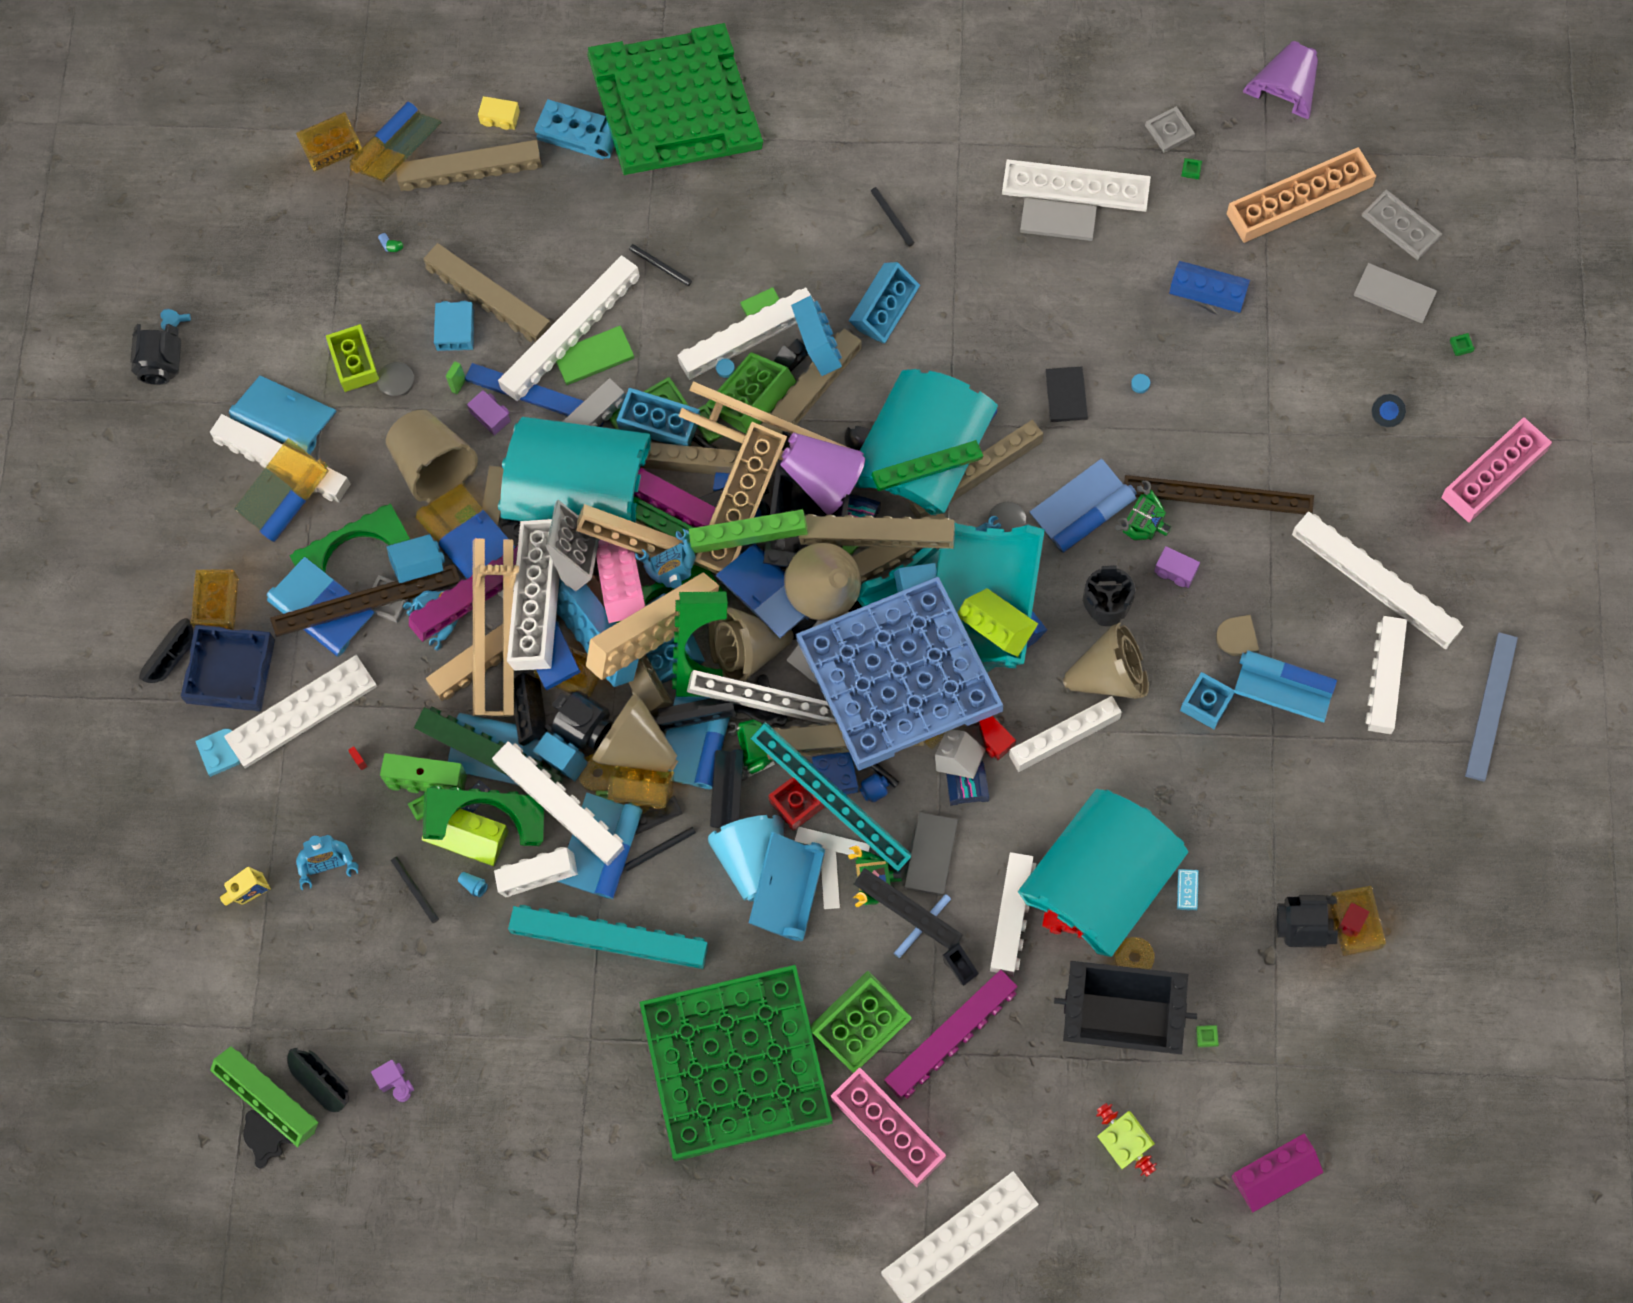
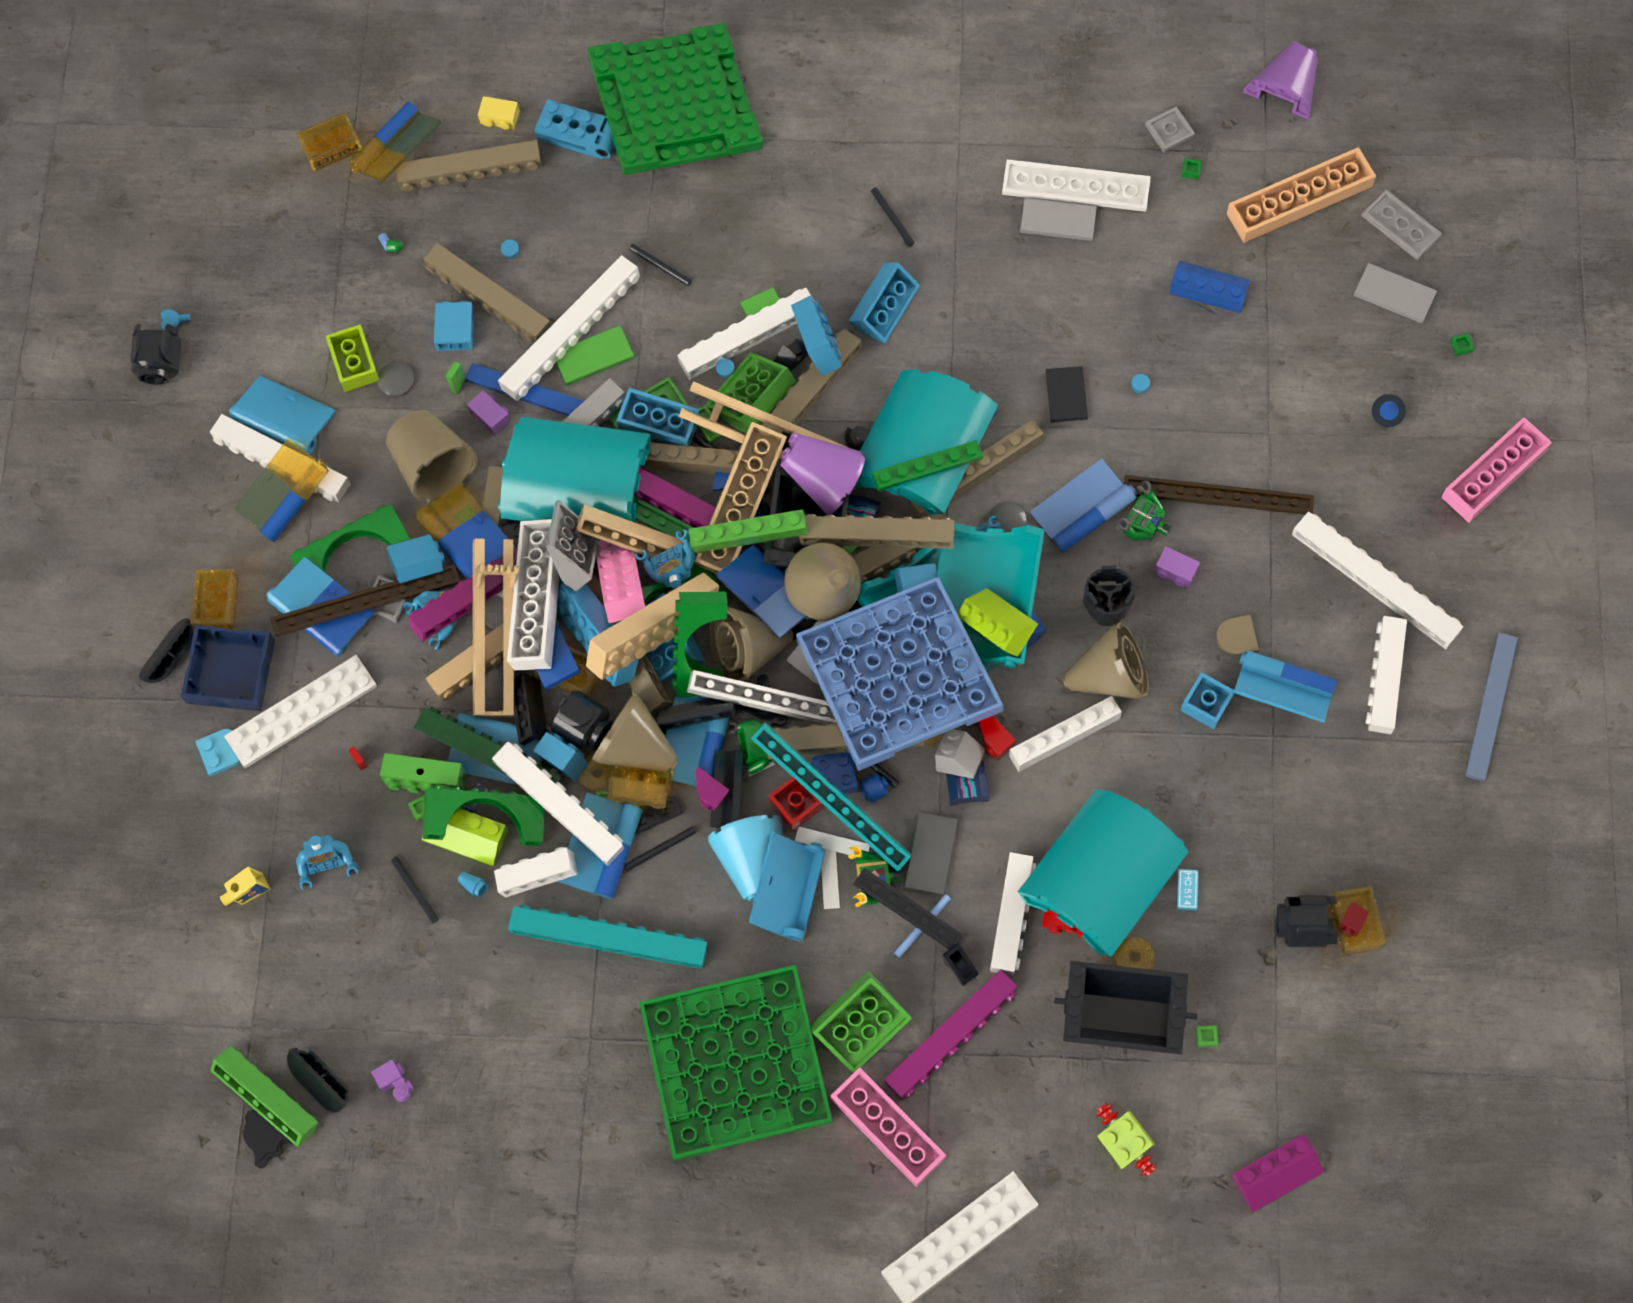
(509, 249): none -> dark azure tile
(709, 790): none -> magenta slope

